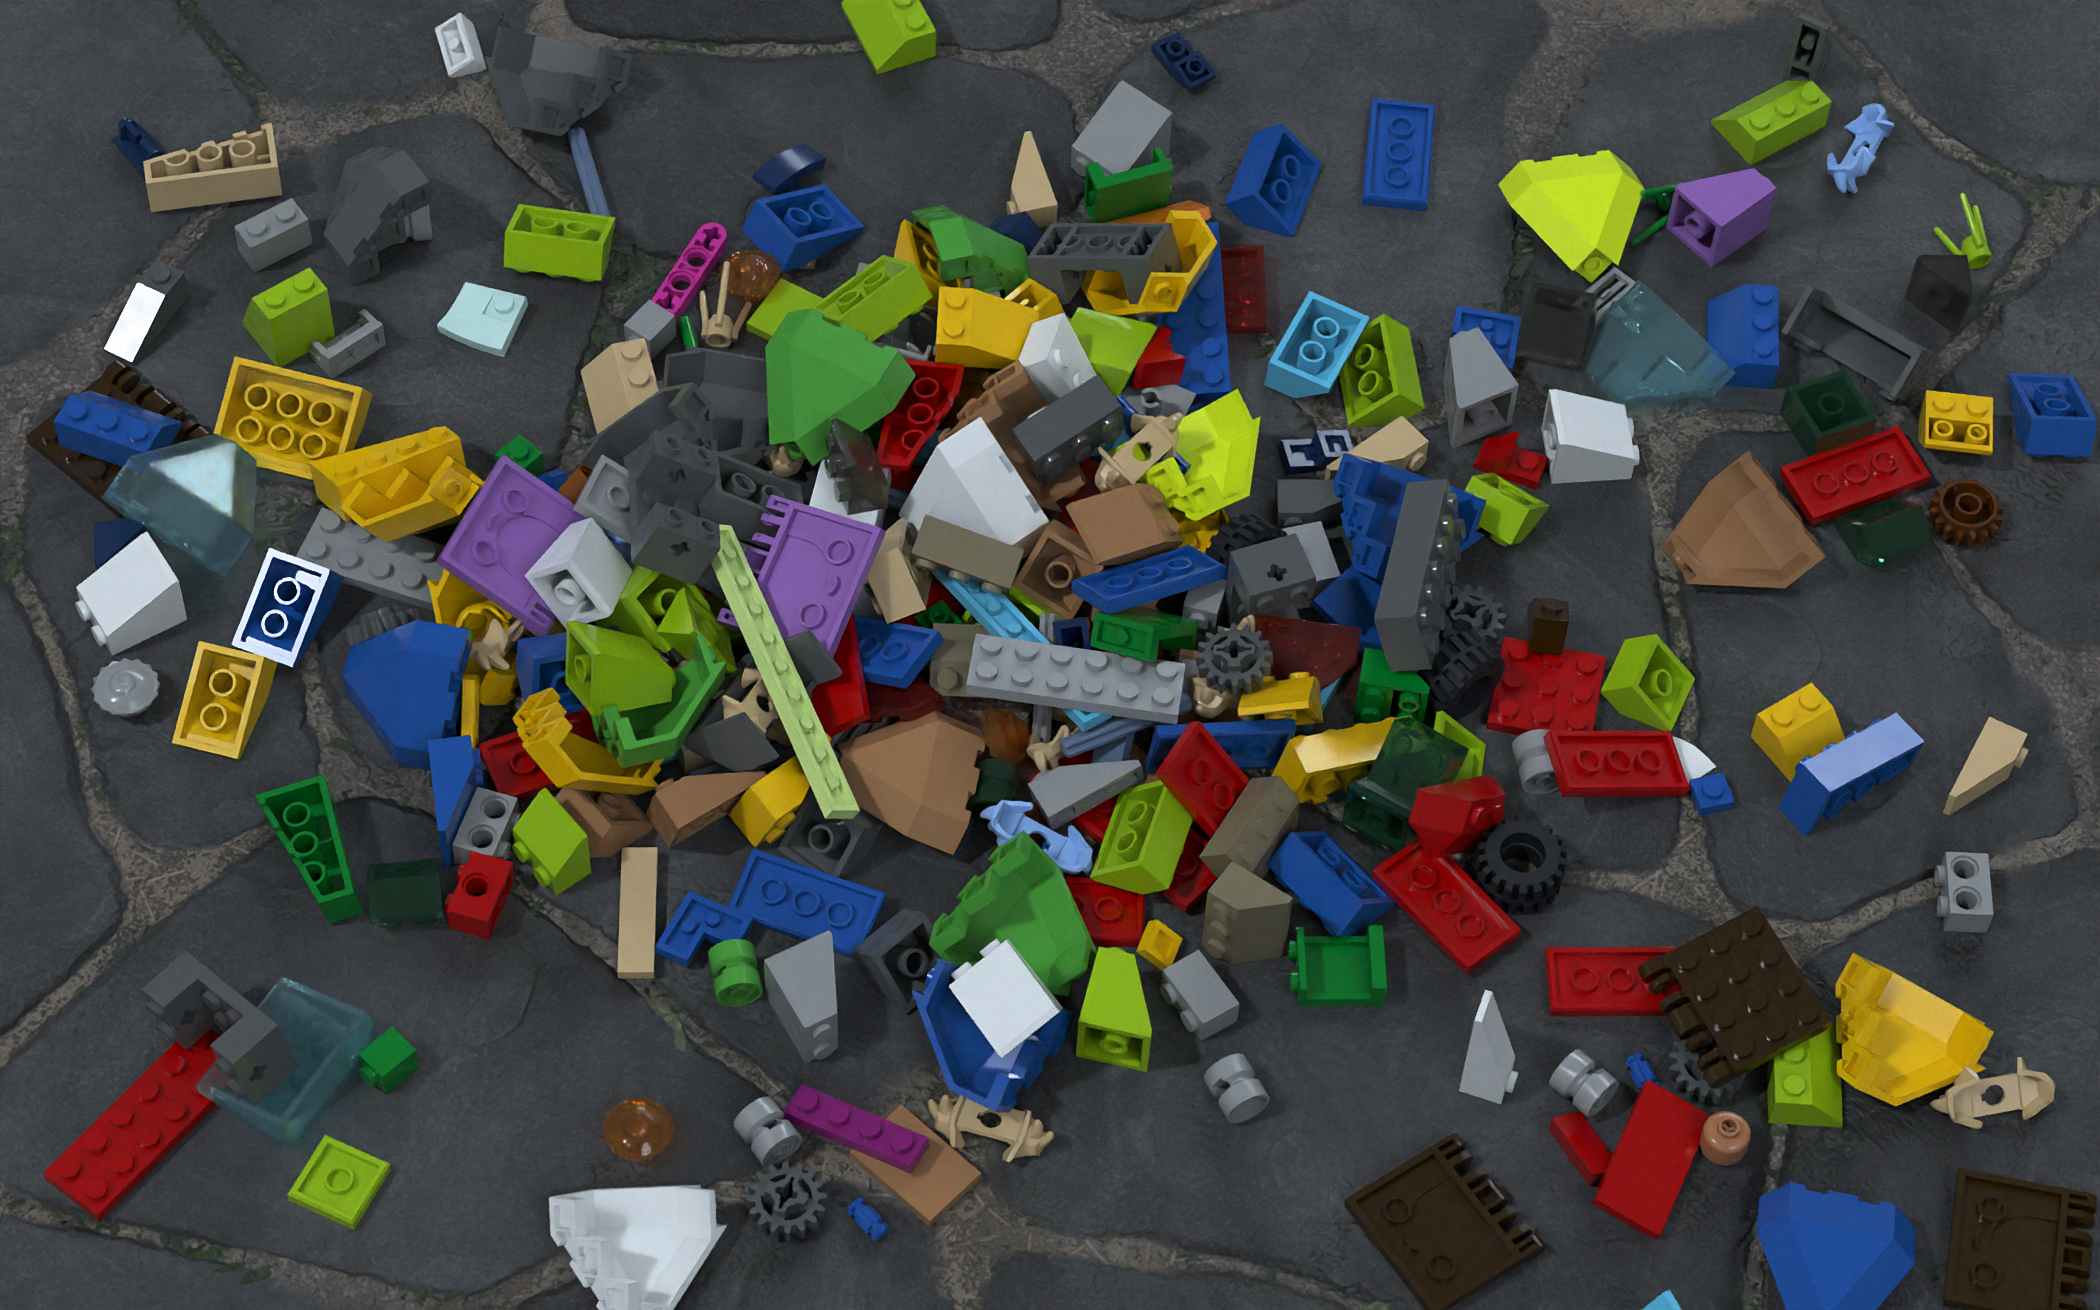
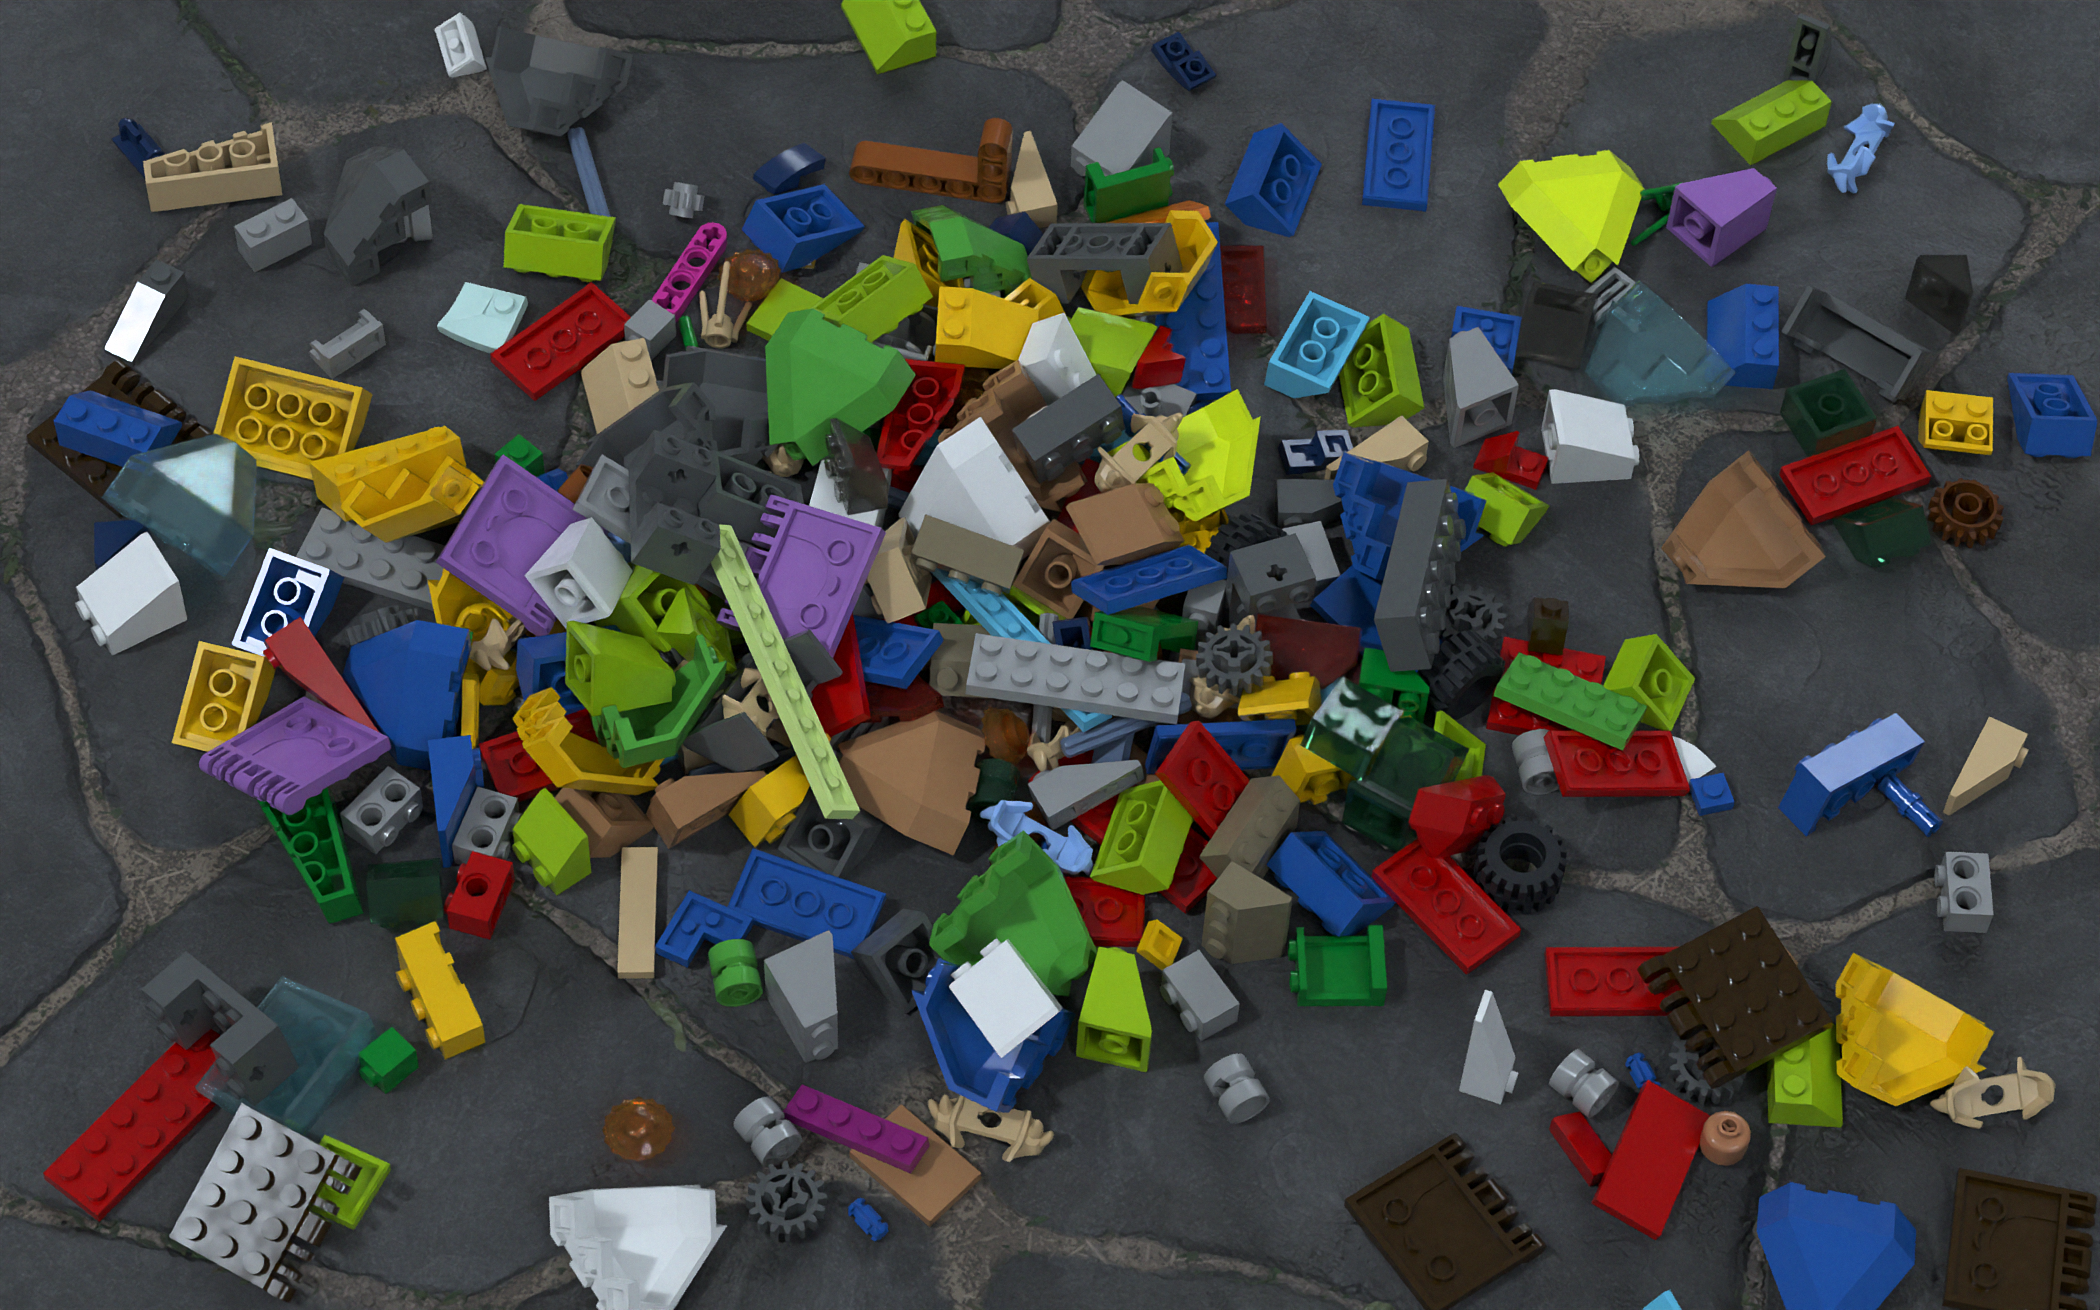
(125, 687): light grey piece -> none
(261, 1198): none -> hinge
(291, 317): lime slope -> none
(294, 754): none -> medium lavender hinge
(308, 665): none -> red wedge
(376, 805): none -> light grey brick
(437, 992): none -> yellow wedge
(561, 341): none -> red plate
(683, 200): none -> light grey gear
(939, 172): none -> dark orange beam
(1350, 728): none -> clear green brick
(1570, 700): none -> bright green plate
(1797, 728): yellow slope -> none
(1910, 804): none -> blue pin
(1973, 246): lime plant -> none

